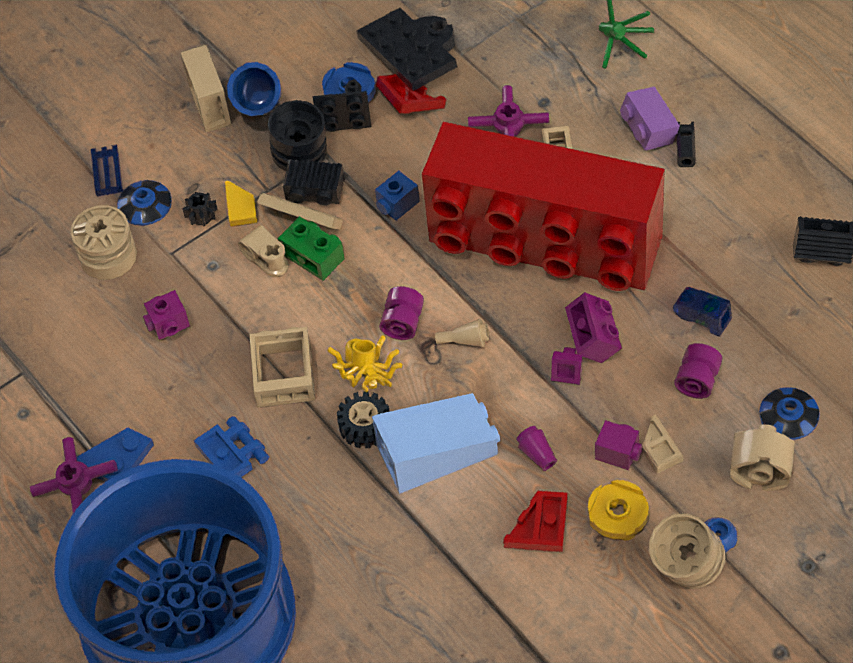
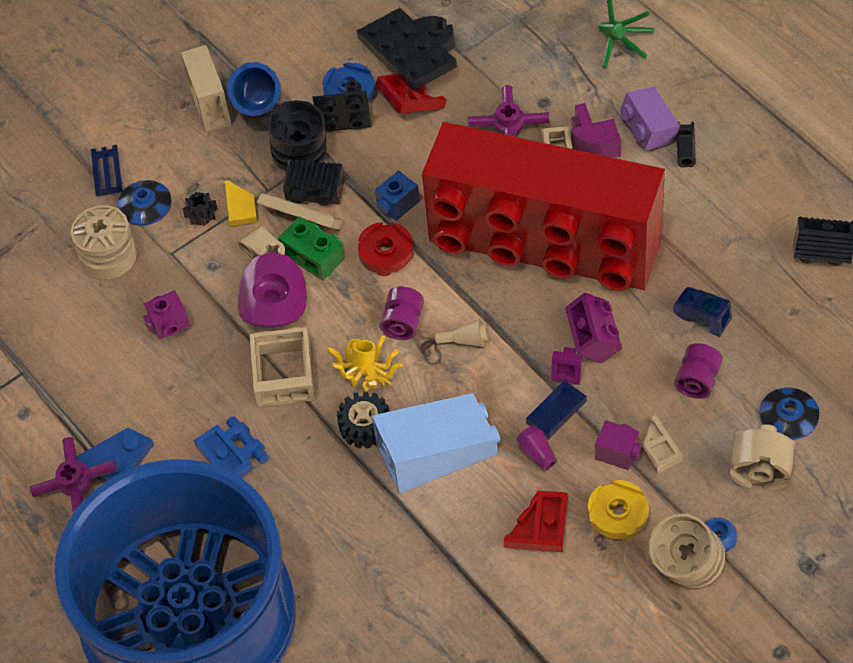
(272, 291): none -> magenta hat
(385, 261): none -> red plate
(557, 409): none -> clear blue tile
(595, 138): none -> magenta brick

